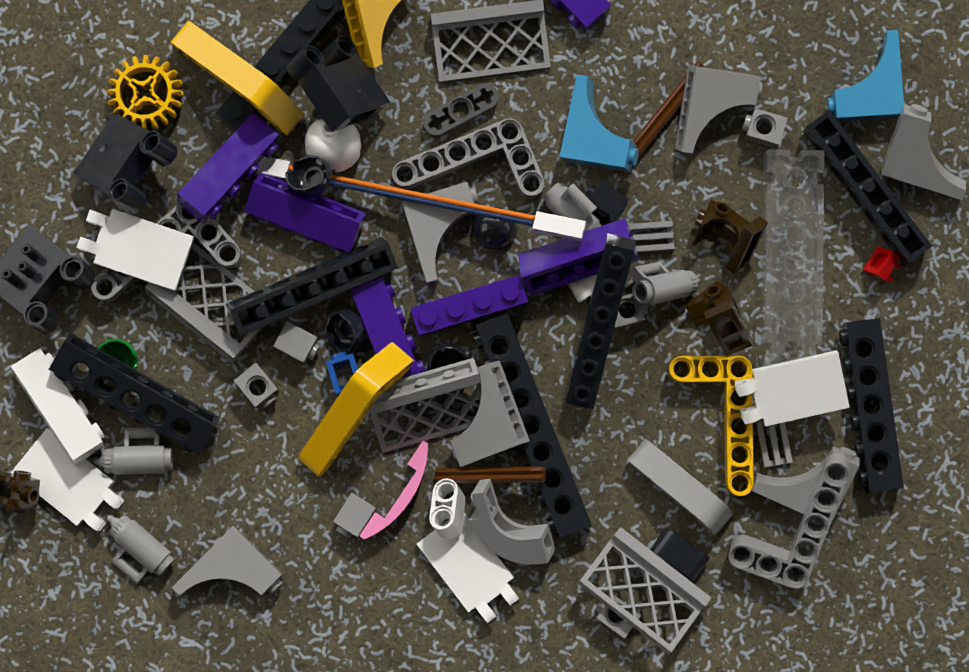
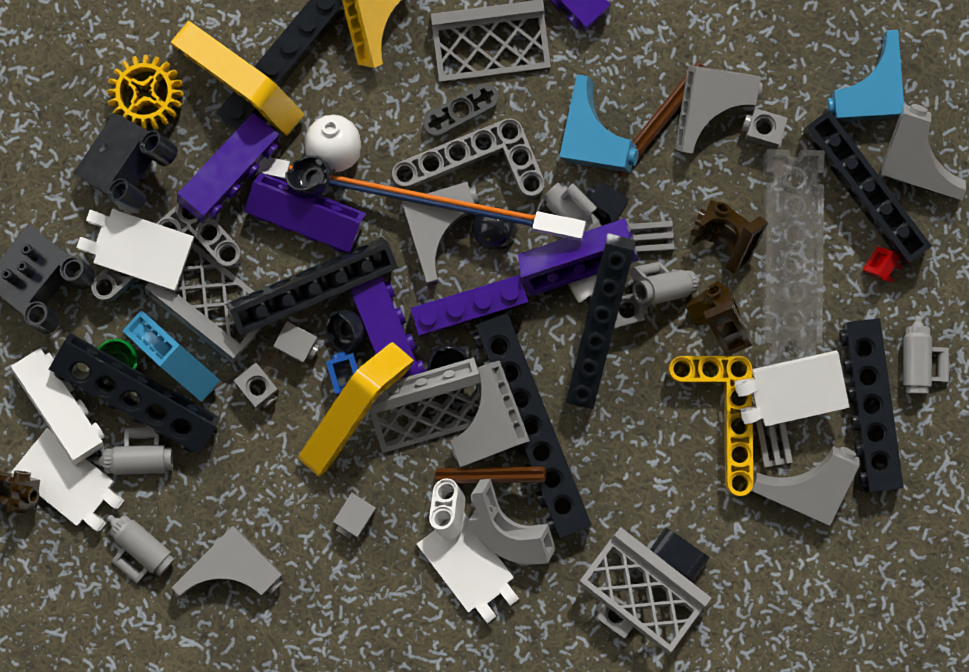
(171, 356): none -> dark azure arch
(338, 84): black piece -> none
(418, 463): bright pink slope -> none
(680, 486): light grey beam -> none
(806, 532): light grey beam -> none
(918, 359): none -> light grey piece

